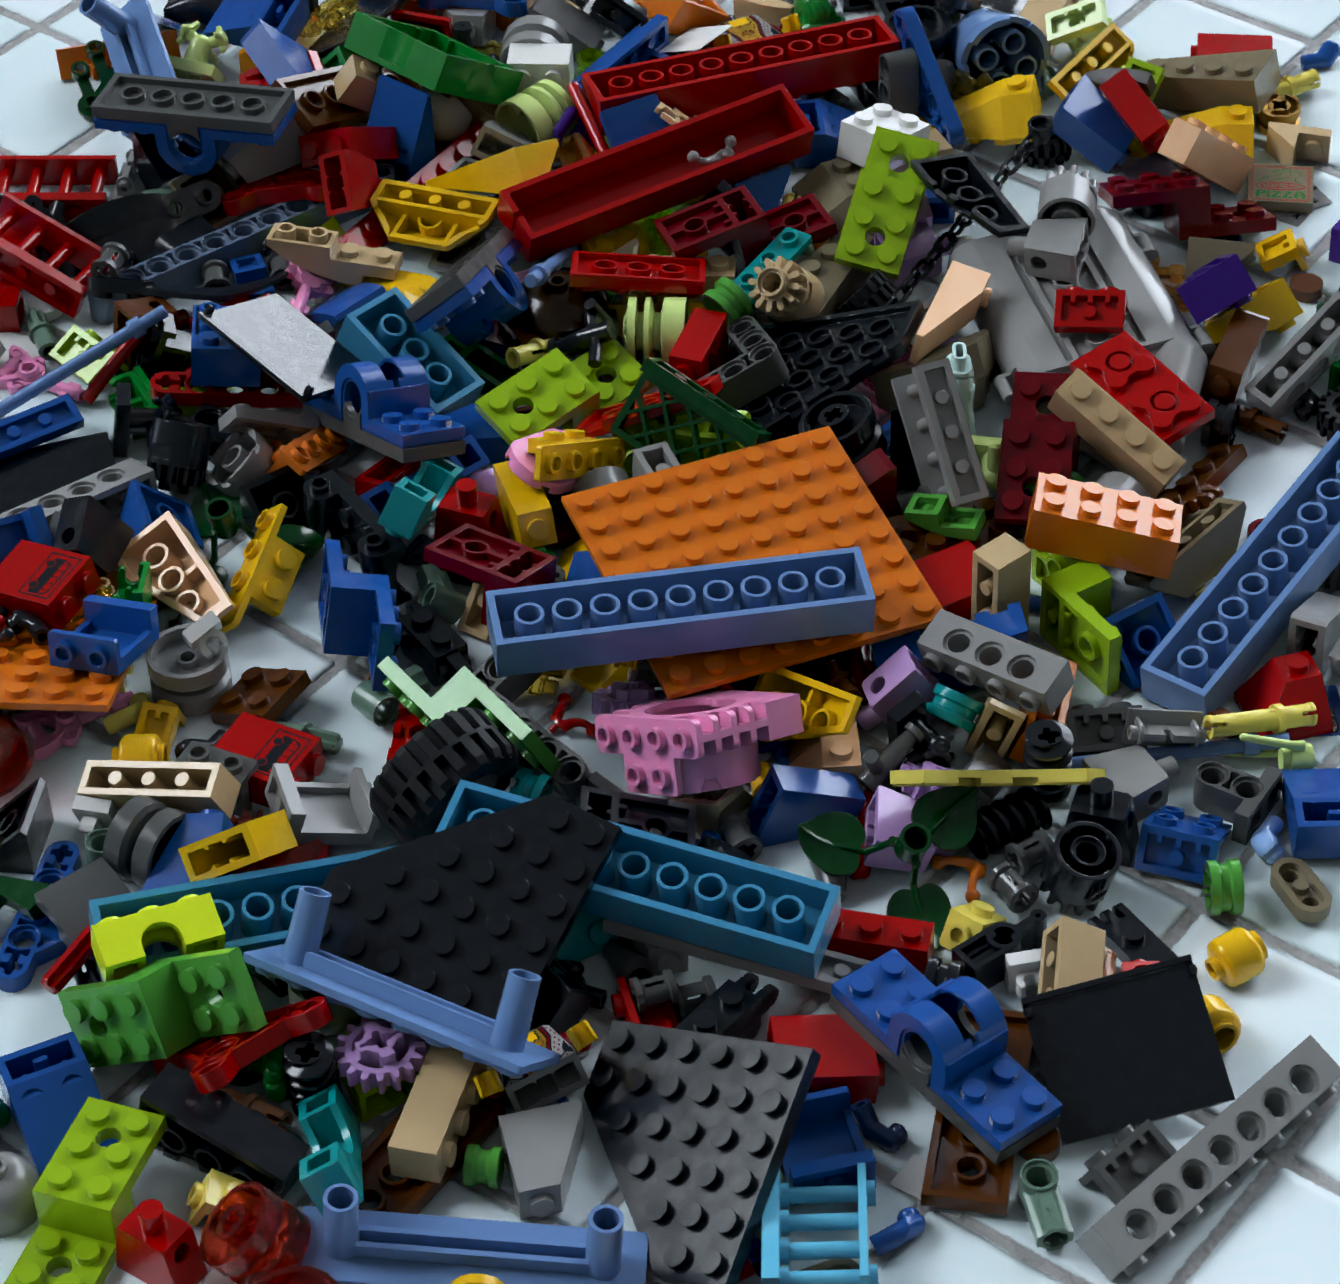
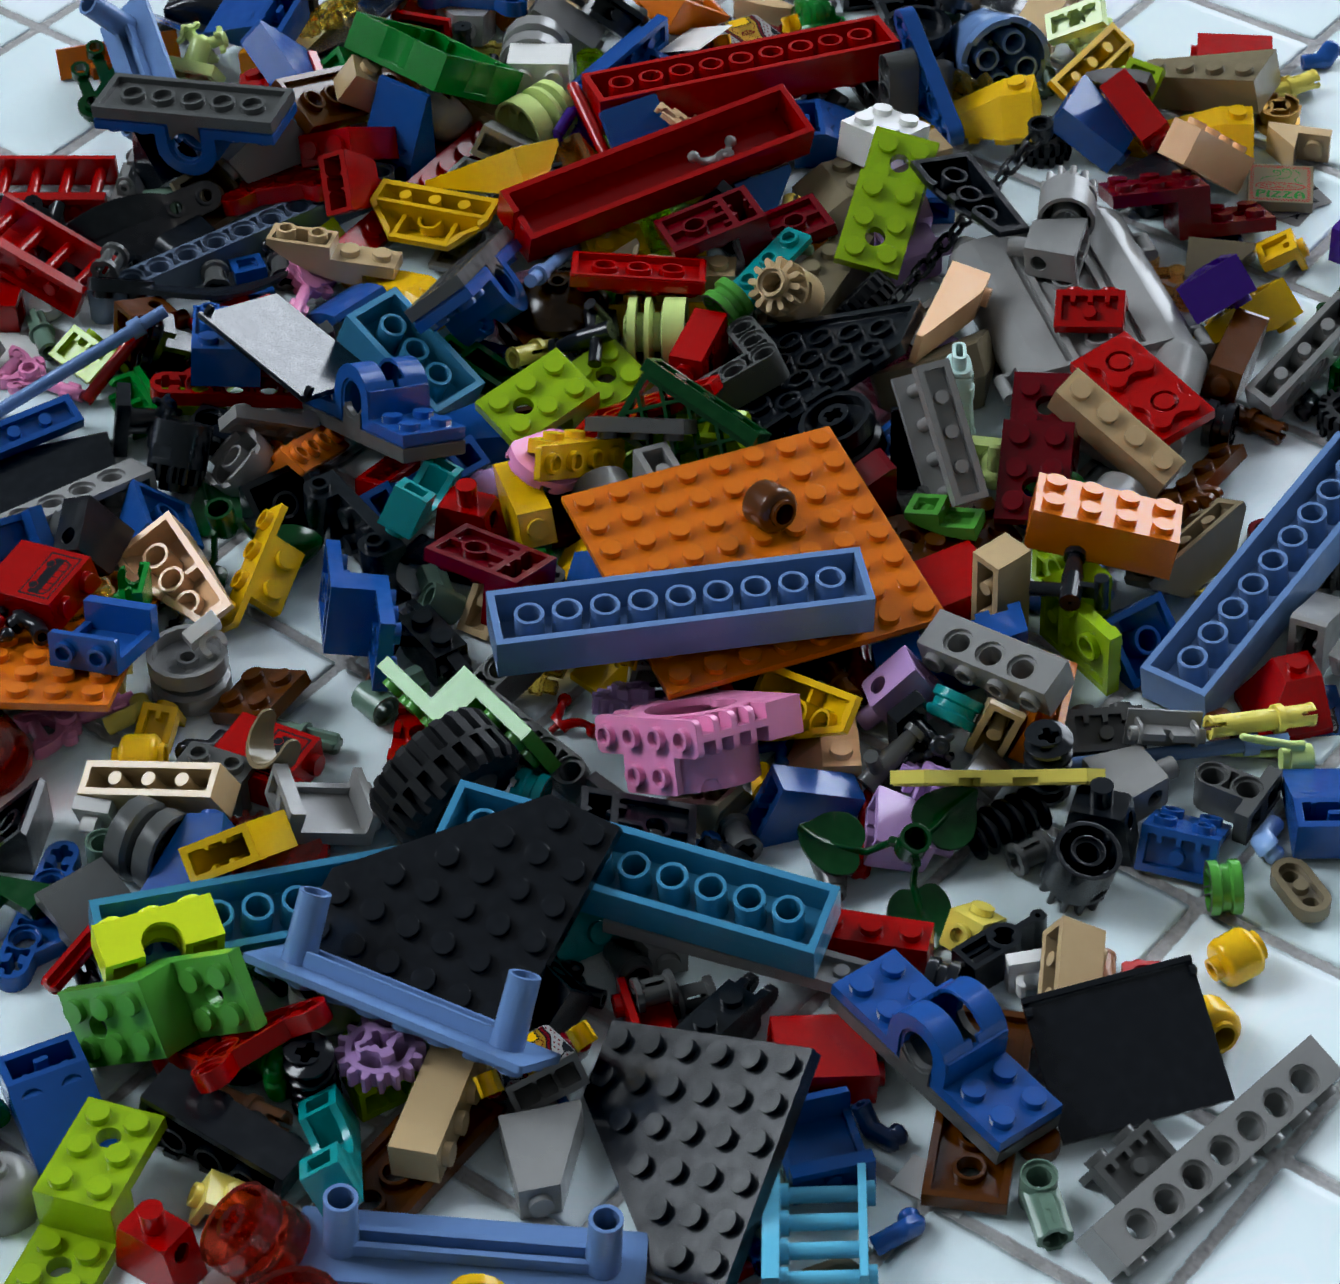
(260, 744): none -> dark tan helmet
(483, 1166): bright green wheel -> none
(641, 427): none -> dark grey plate
(769, 506): none -> reddish brown head
(973, 867): orange piece -> none
(1013, 887): dark grey bush -> none
(1072, 584): none -> black piece
(1130, 936): black hinge -> none
(1306, 287): reddish brown tile -> none

